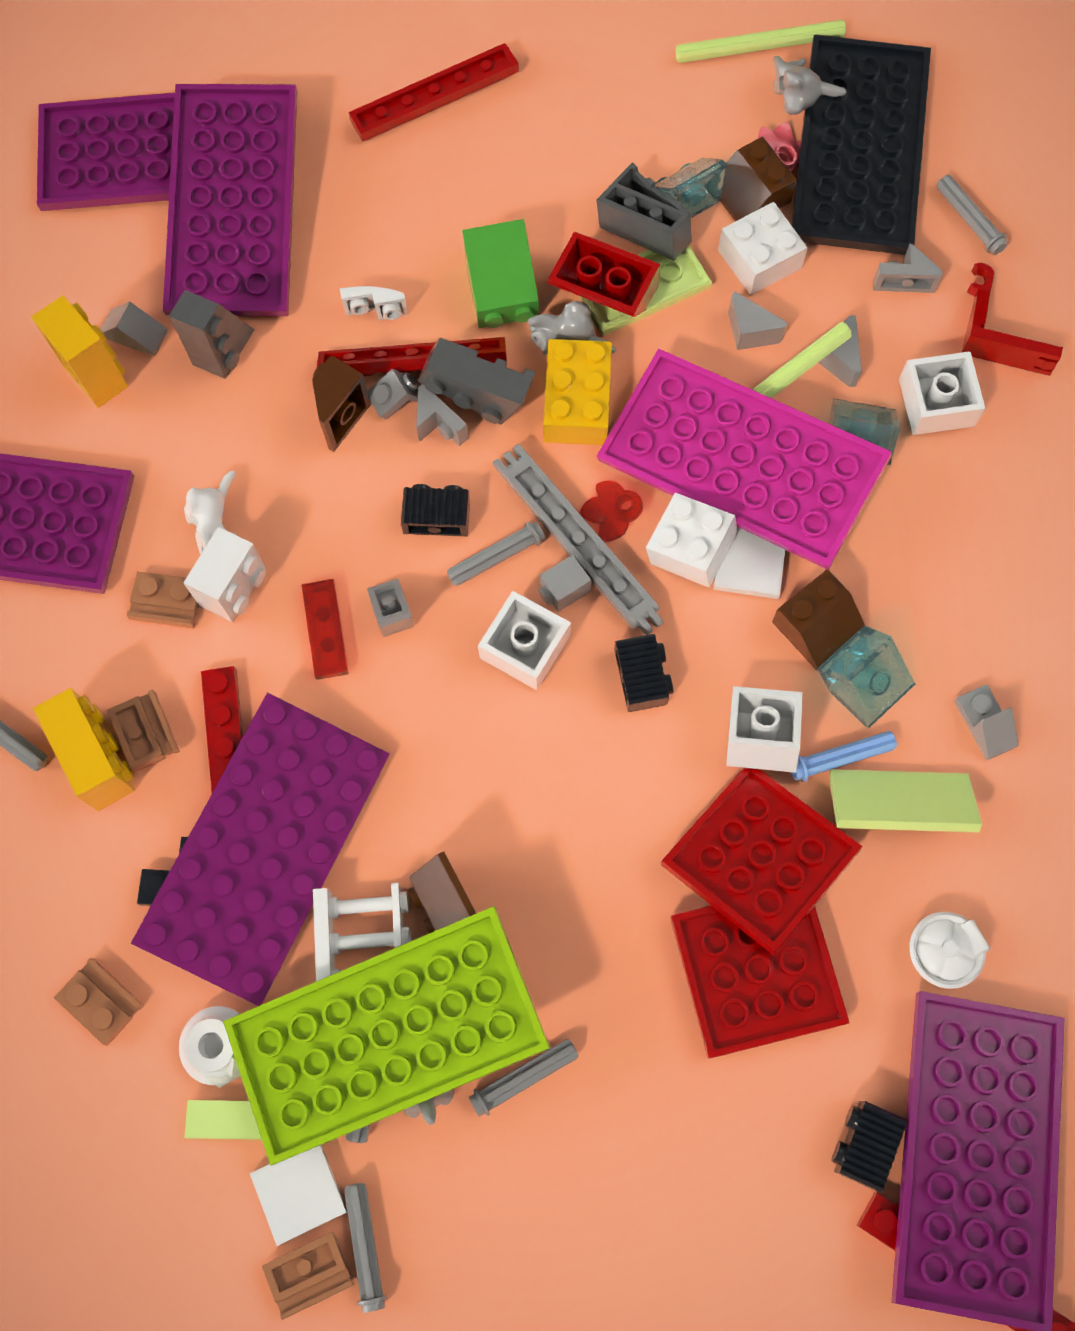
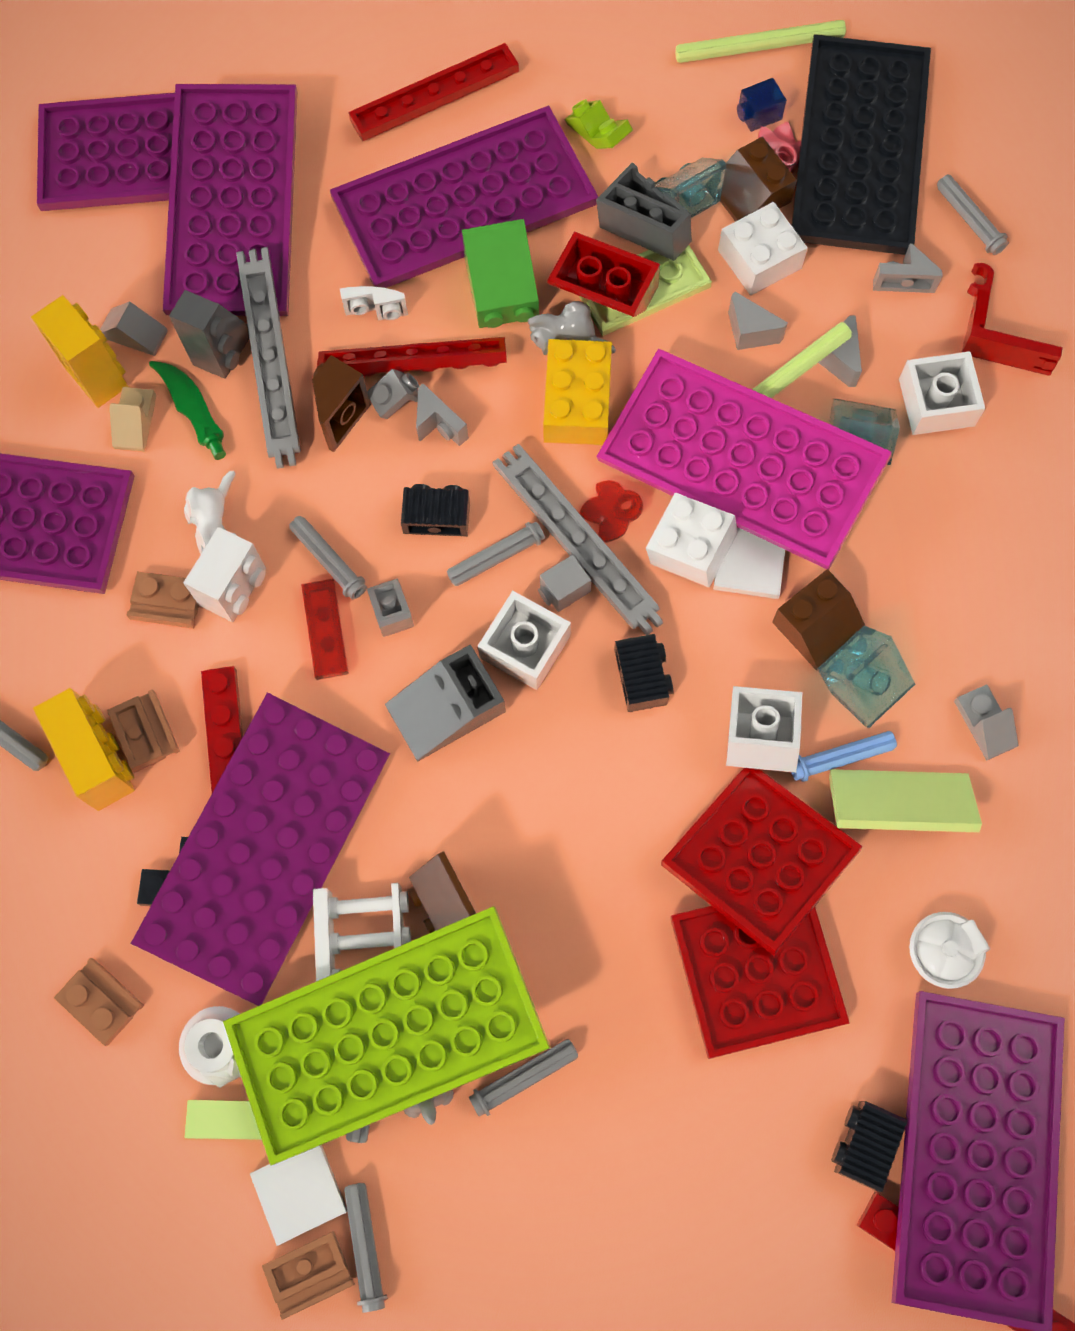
(132, 418): none -> tan slope
(191, 404): none -> green sword
(269, 357): none -> light grey hinge
(328, 558): none -> light grey axle
(415, 210): none -> magenta plate
(446, 703): none -> slope
(474, 381): dark grey wedge -> none
(595, 126): none -> lime slope
(761, 104): none -> clear blue brick
(800, 85): light grey animal -> none

